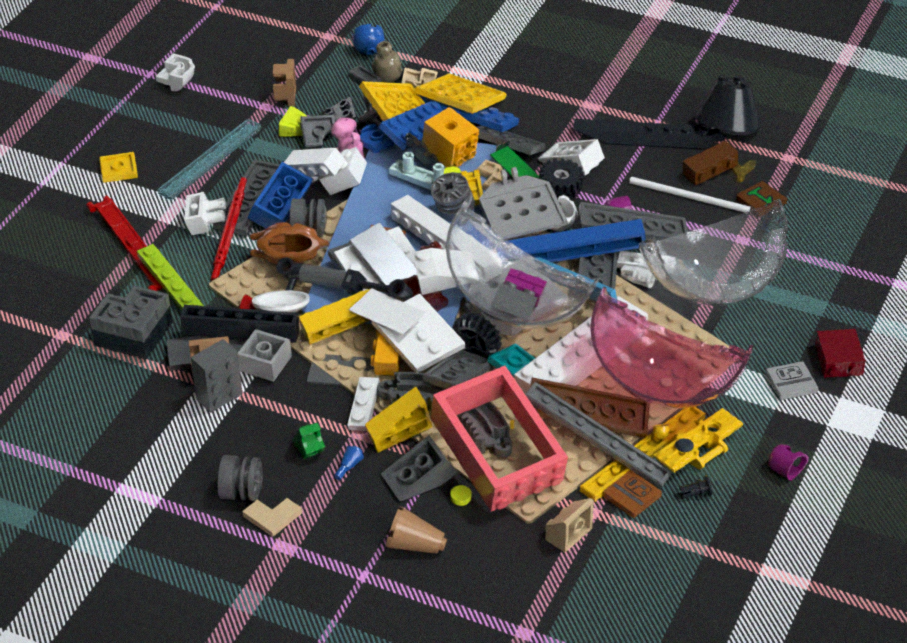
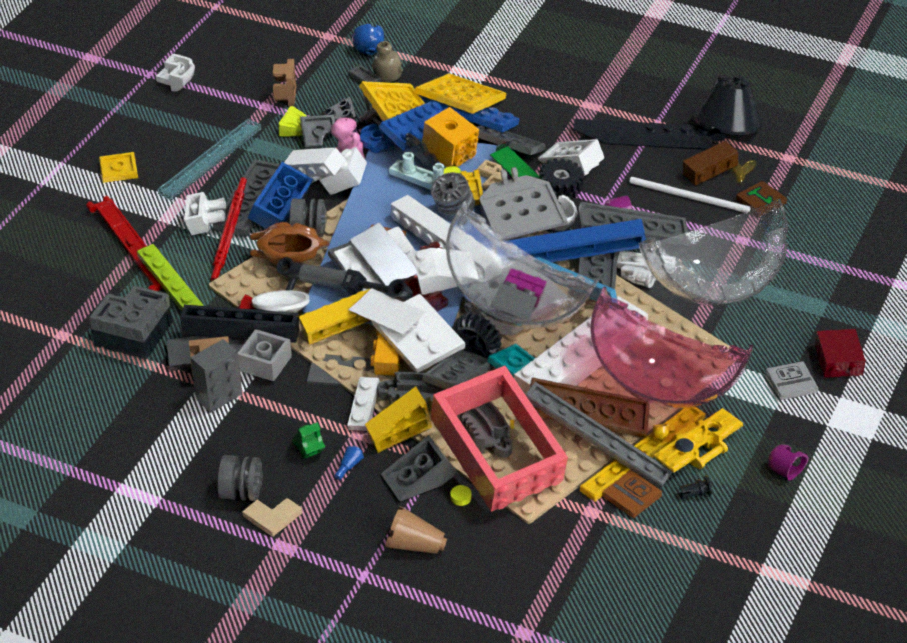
(418, 78): tan brick -> none
(570, 524): tan slope -> none

